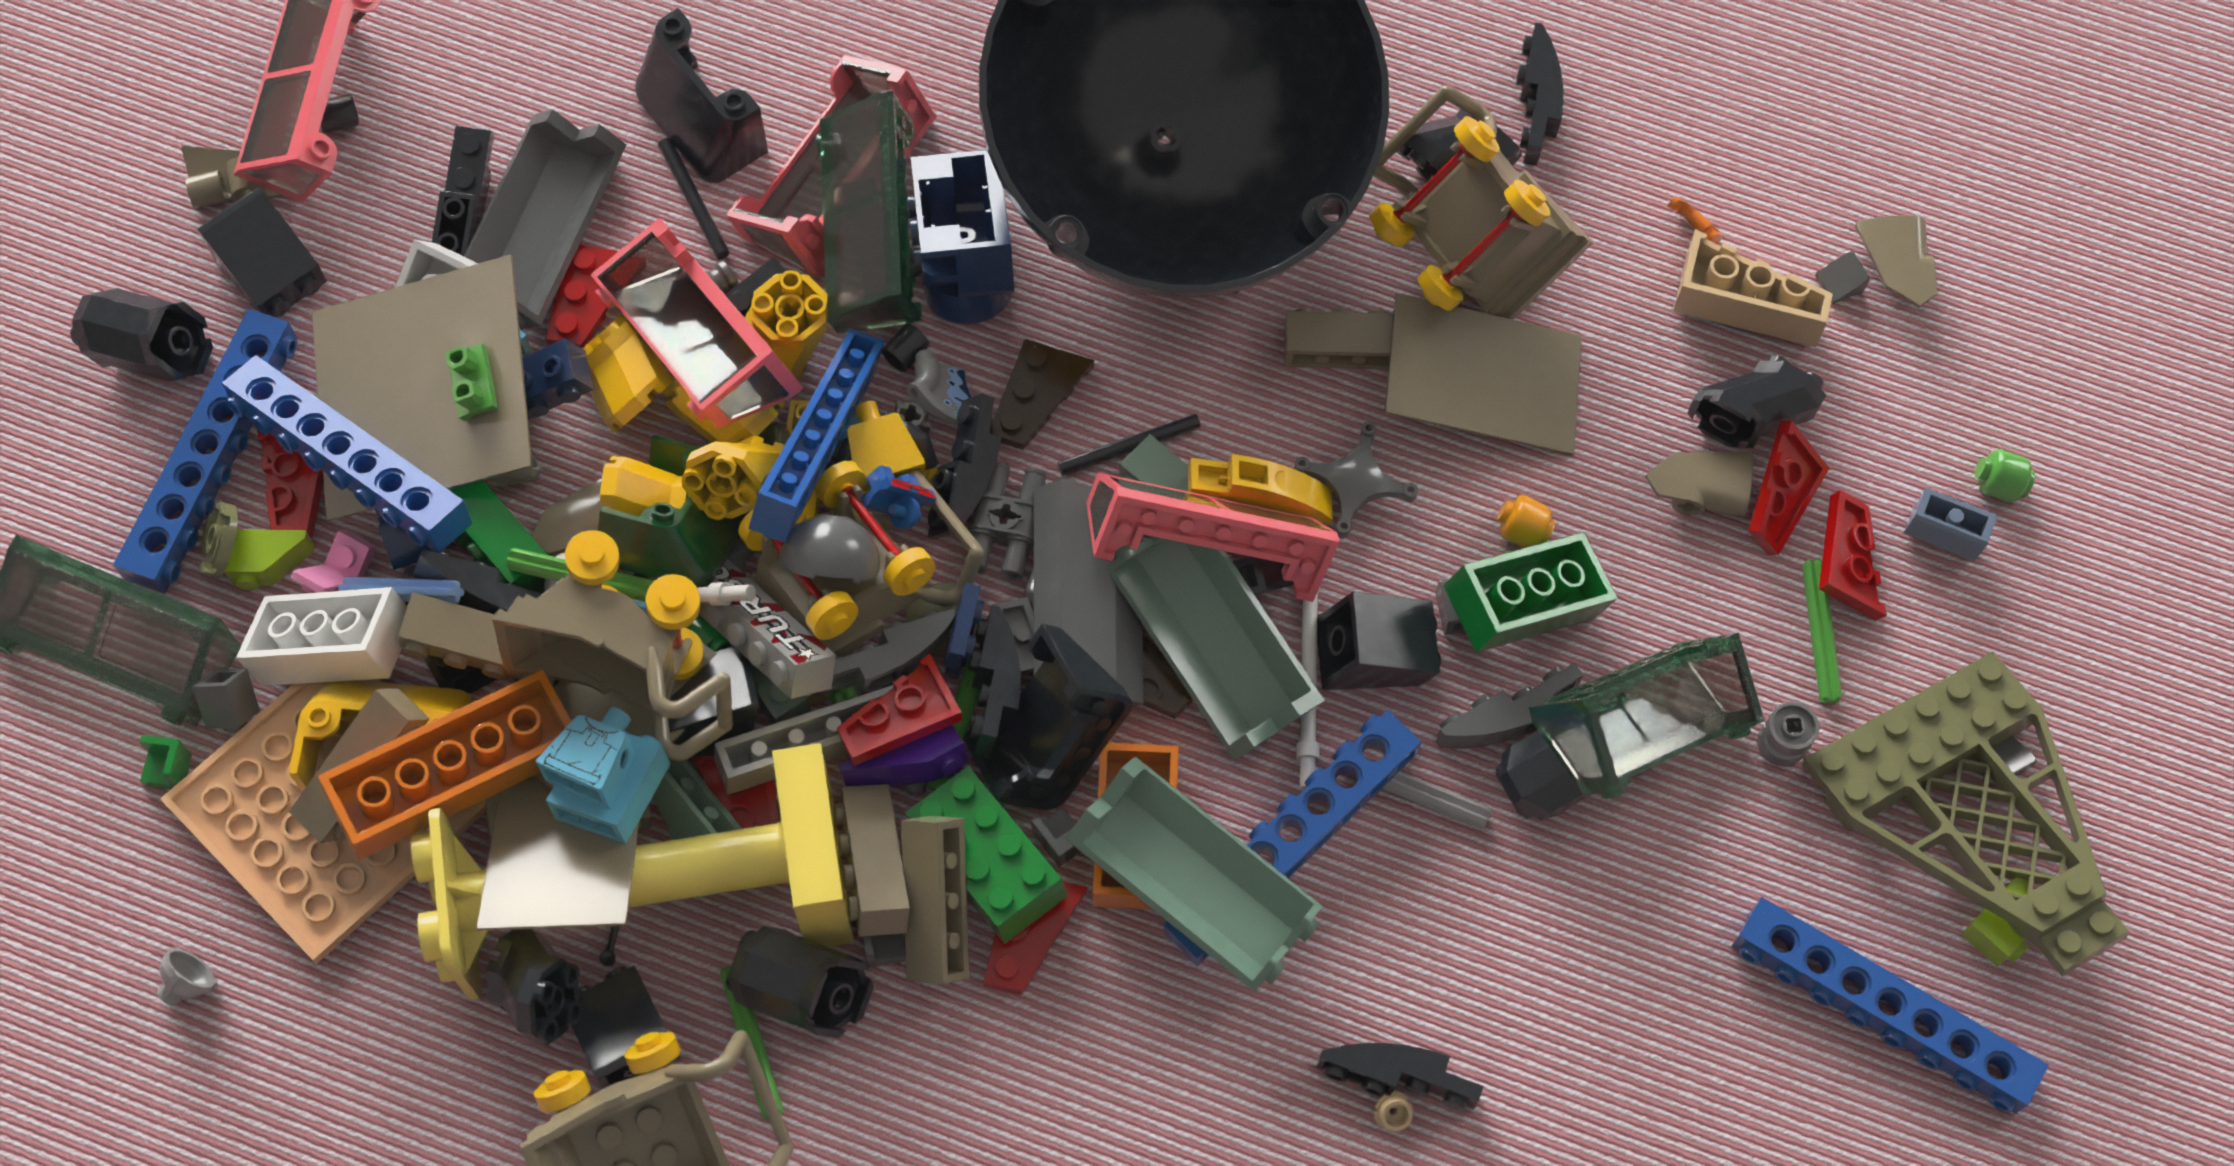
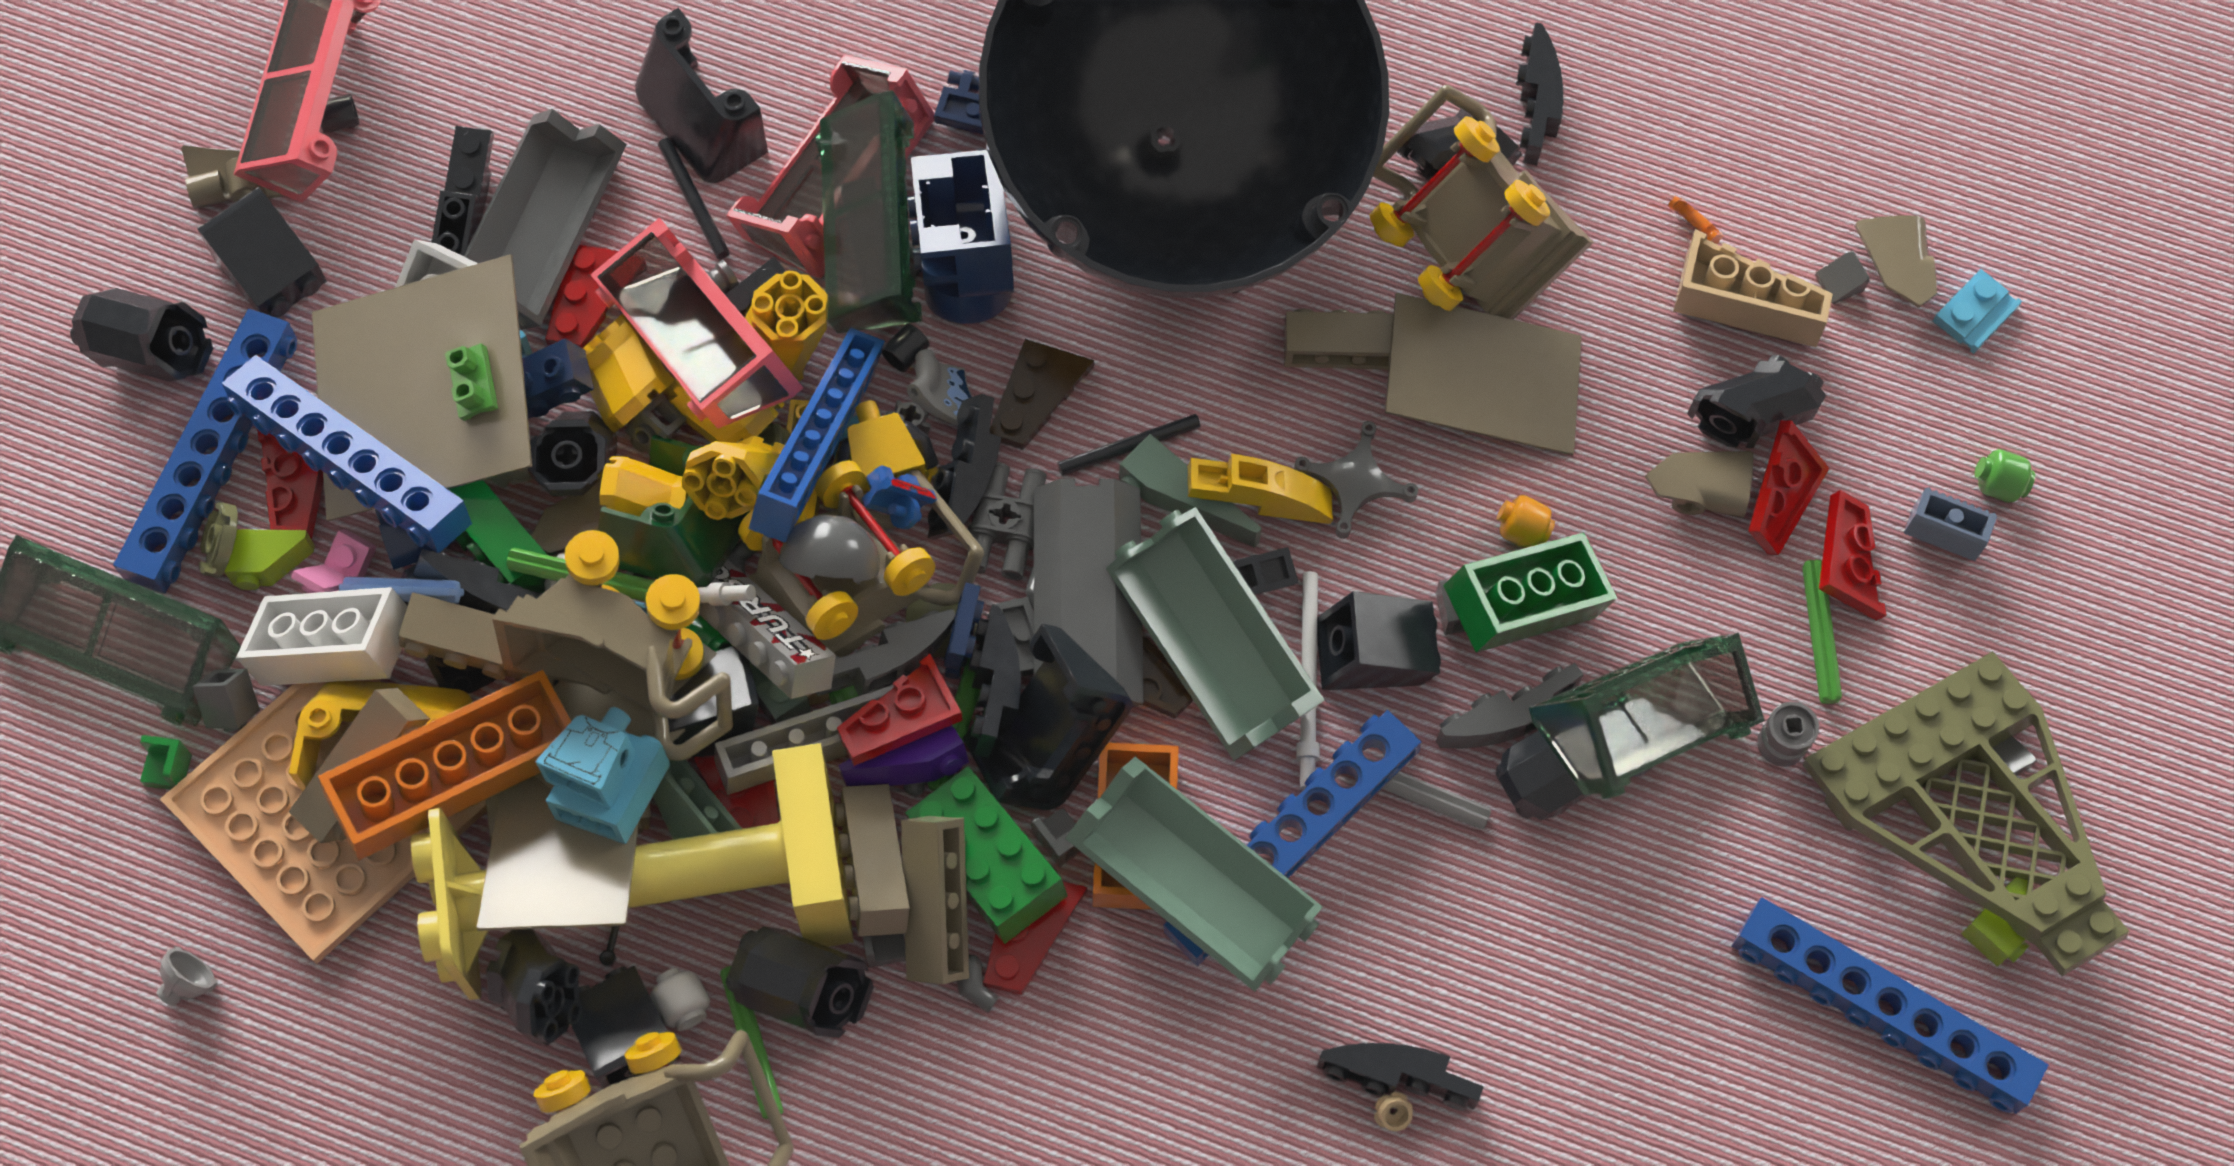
(572, 453): none -> black brick
(647, 424): none -> dark grey brick
(680, 999): none -> white head
(960, 106): none -> dark blue plate
(973, 988): none -> dark grey arm
(1127, 508): coral windscreen -> none
(1977, 311): none -> medium azure plate

